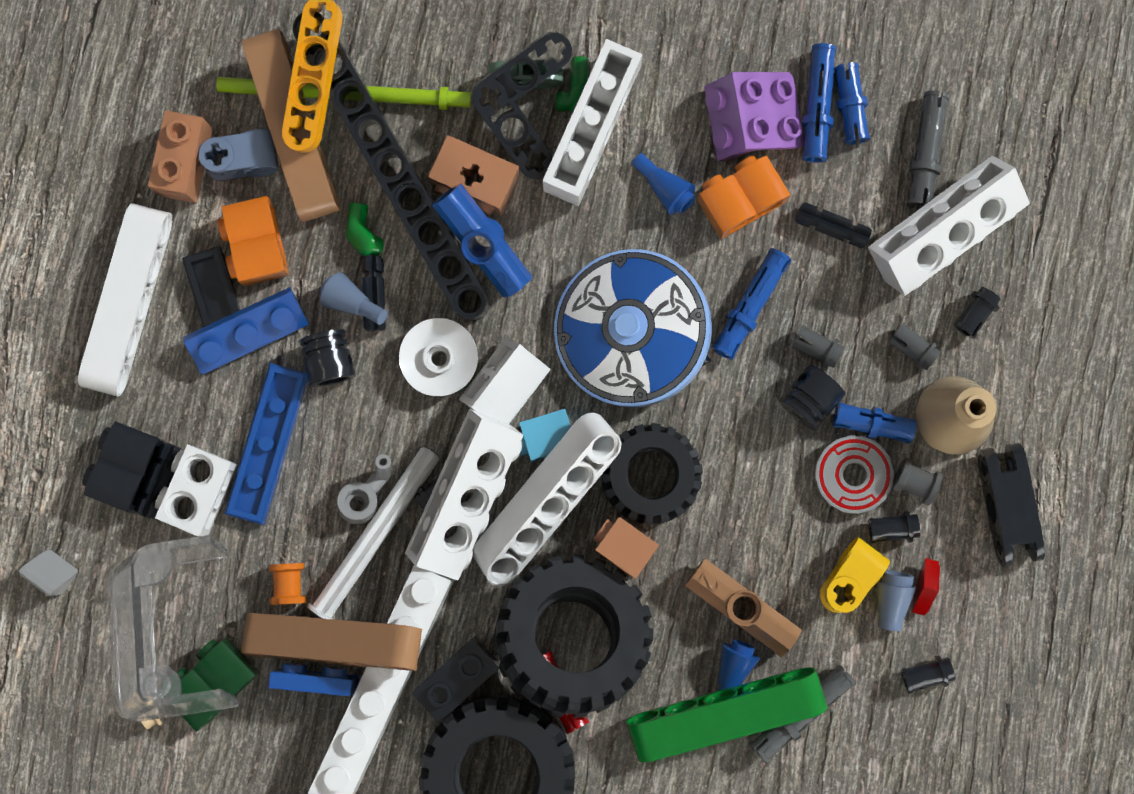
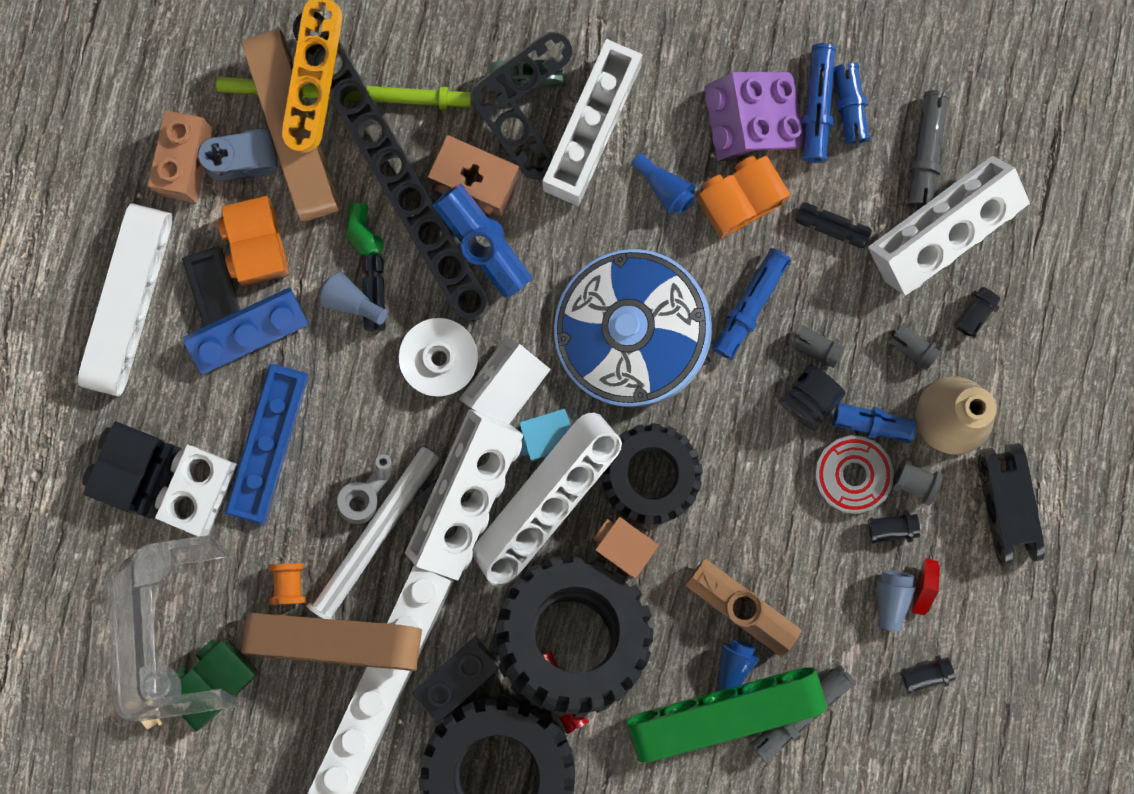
(49, 573): light grey slope -> none
(327, 358): black piece -> none
(329, 681): blue plate -> none
(578, 78): green arm -> none
(856, 570): yellow piece -> none

